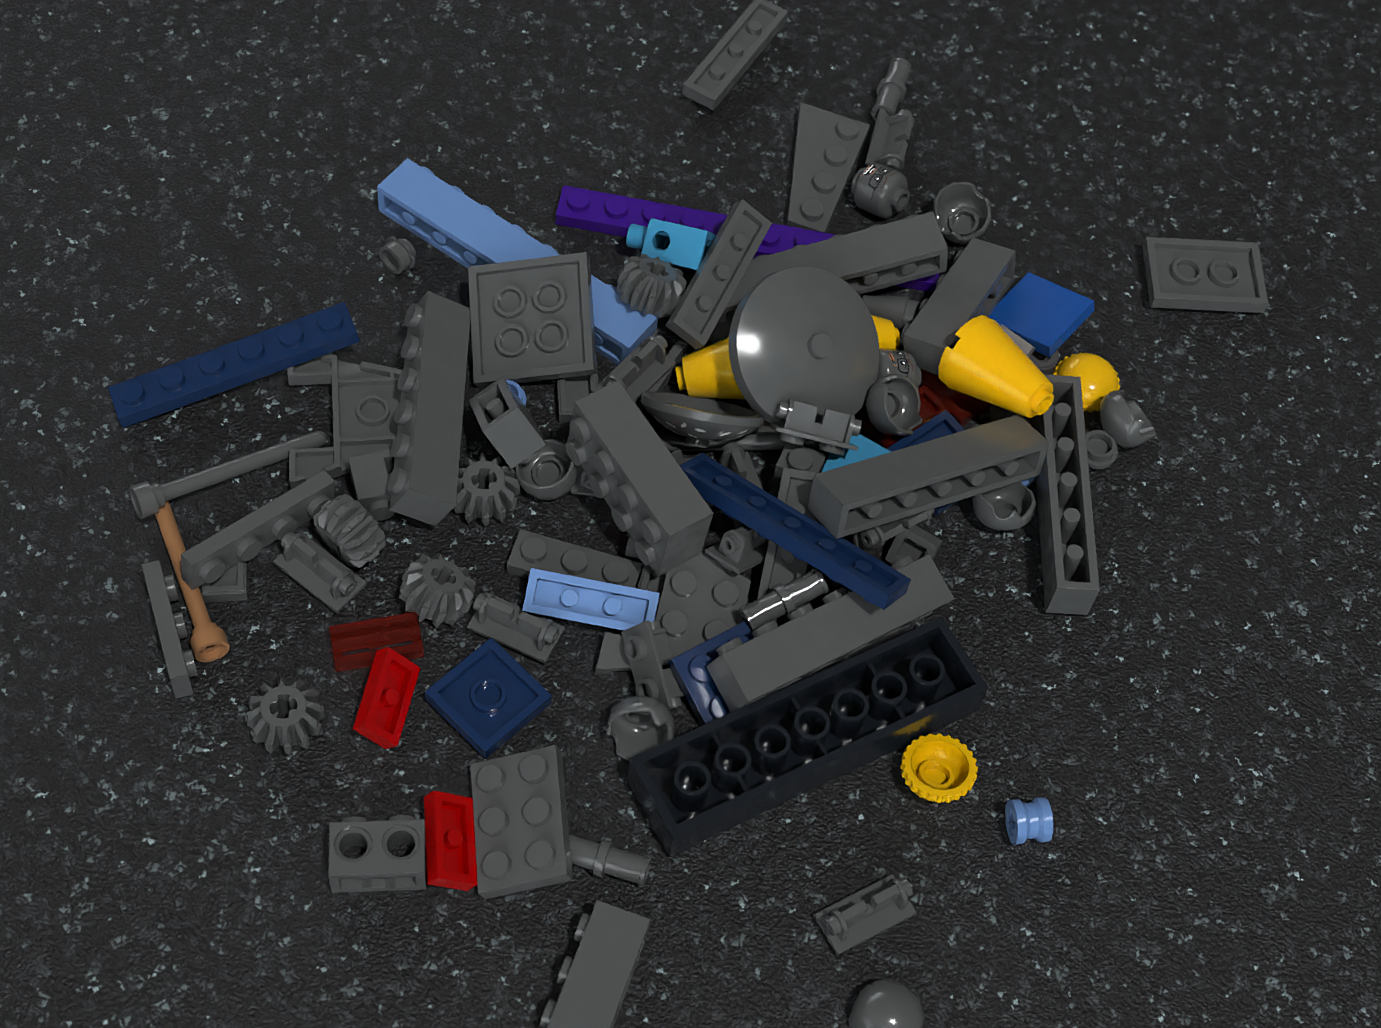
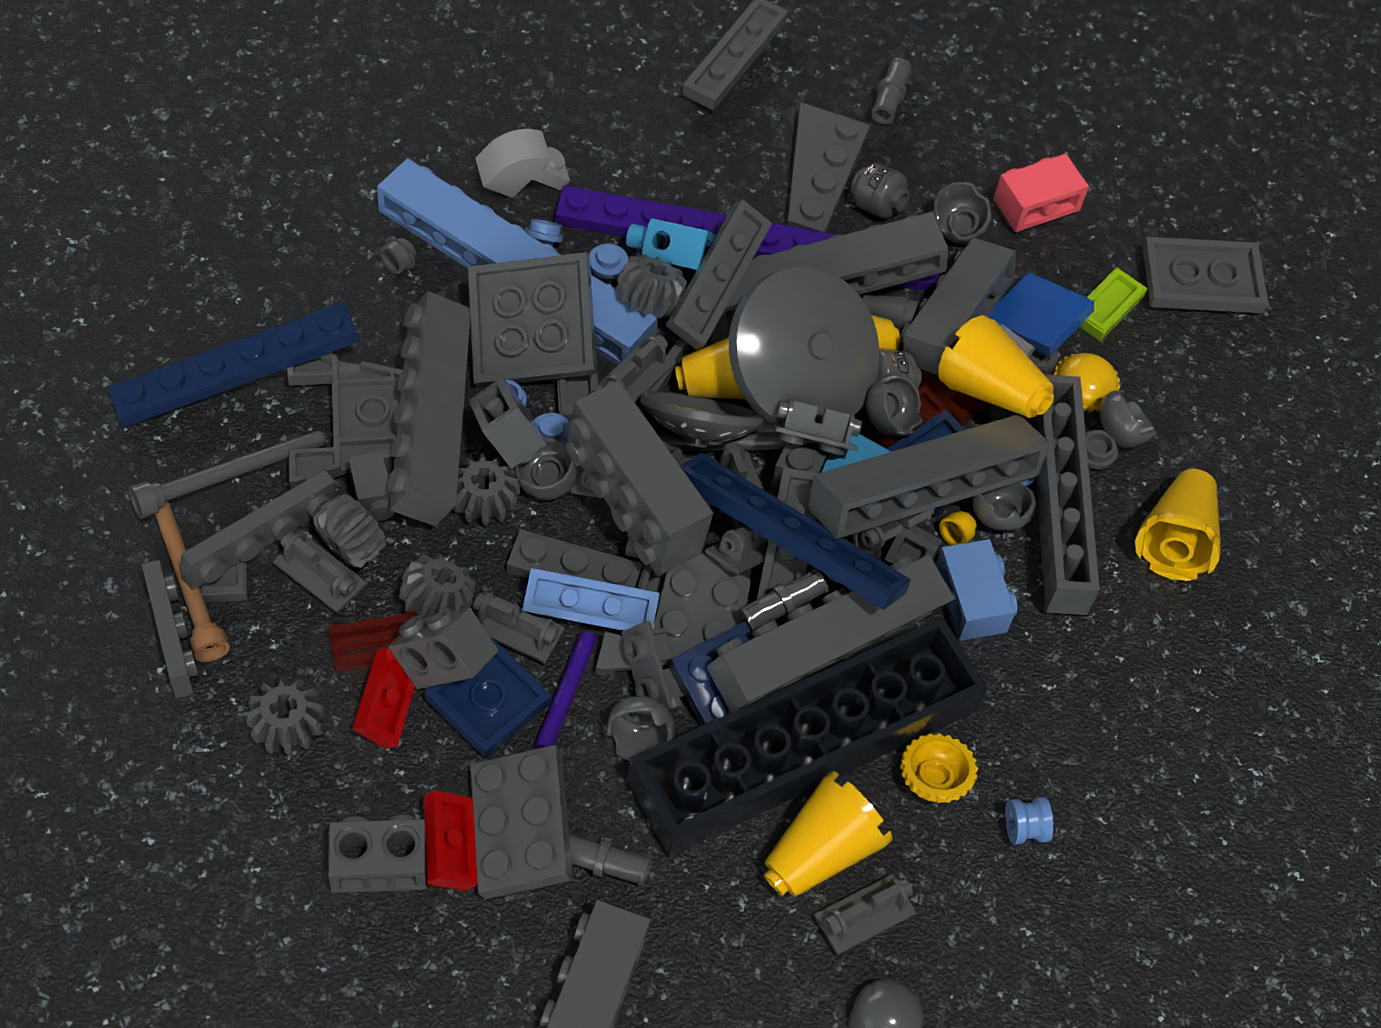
(442, 647): none -> dark grey brick
(518, 158): none -> light grey brick
(544, 231): none -> medium blue plate
(553, 427): none -> medium blue plate
(566, 690): none -> dark purple bar
(607, 261): none -> medium blue plate
(825, 838): none -> yellow cone
(889, 138): dark grey hinge -> none
(958, 528): none -> yellow hinge
(980, 594): none -> medium blue brick
(1040, 192): none -> coral brick
(1112, 302): none -> lime tile
(1183, 528): none -> yellow cone

